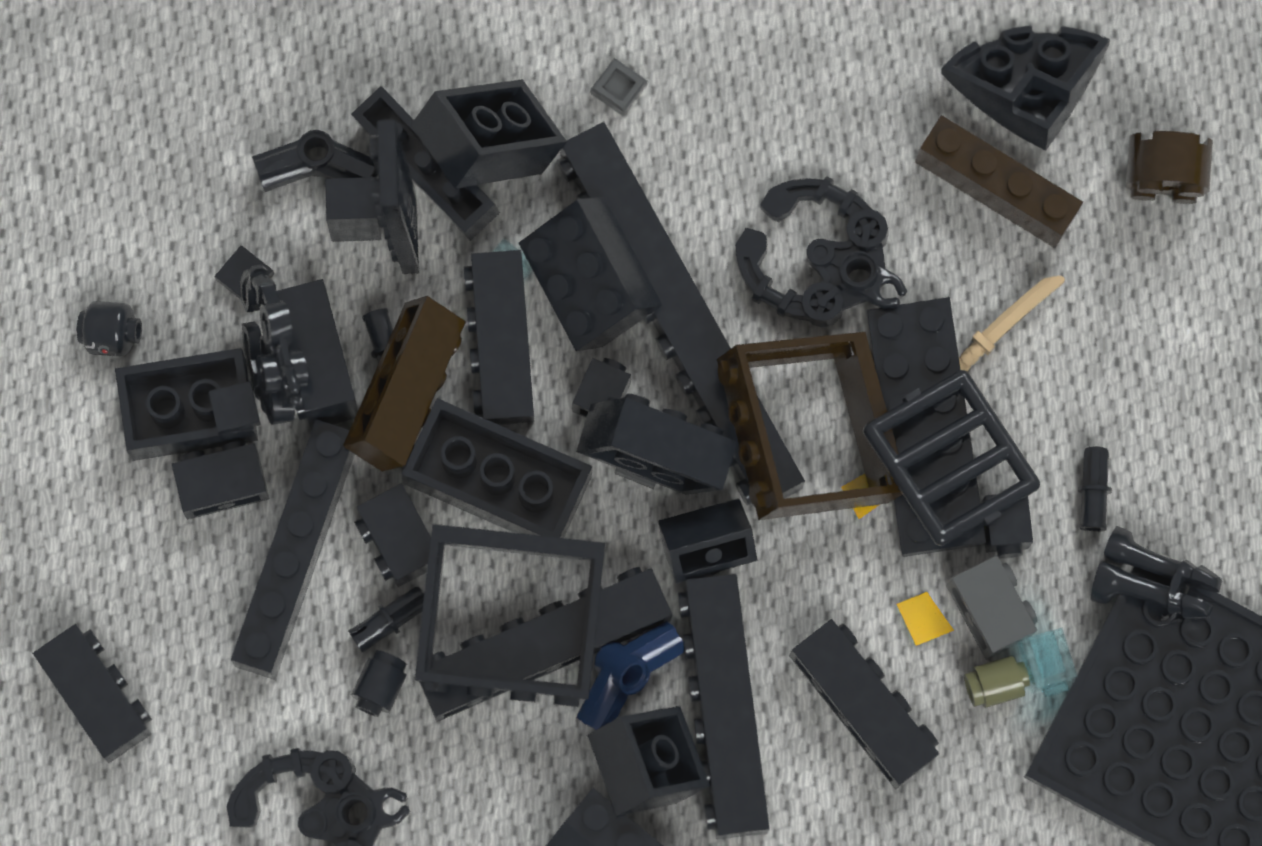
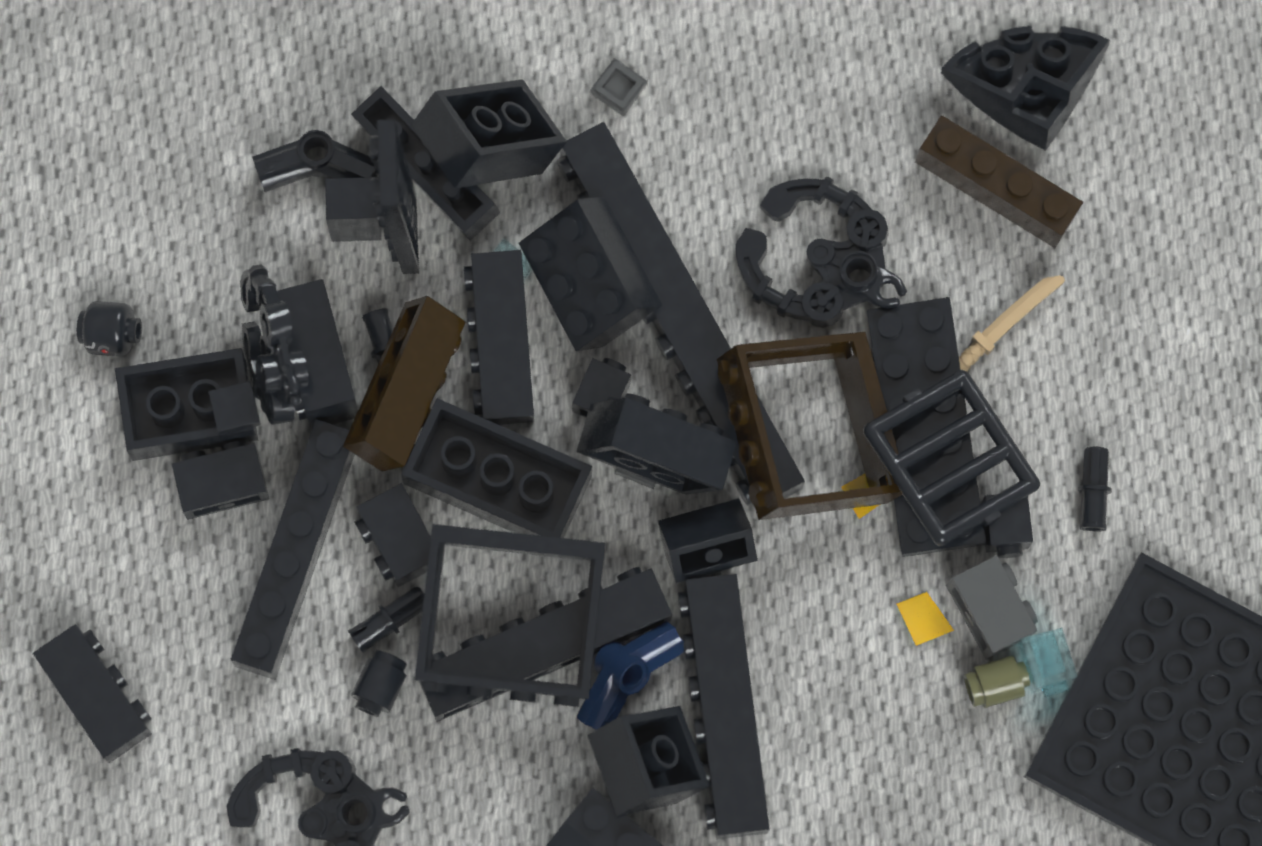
(231, 272): black tile -> none
(864, 703): black brick -> none
(1124, 551): black piece -> none
(1169, 165): dark brown brick -> none

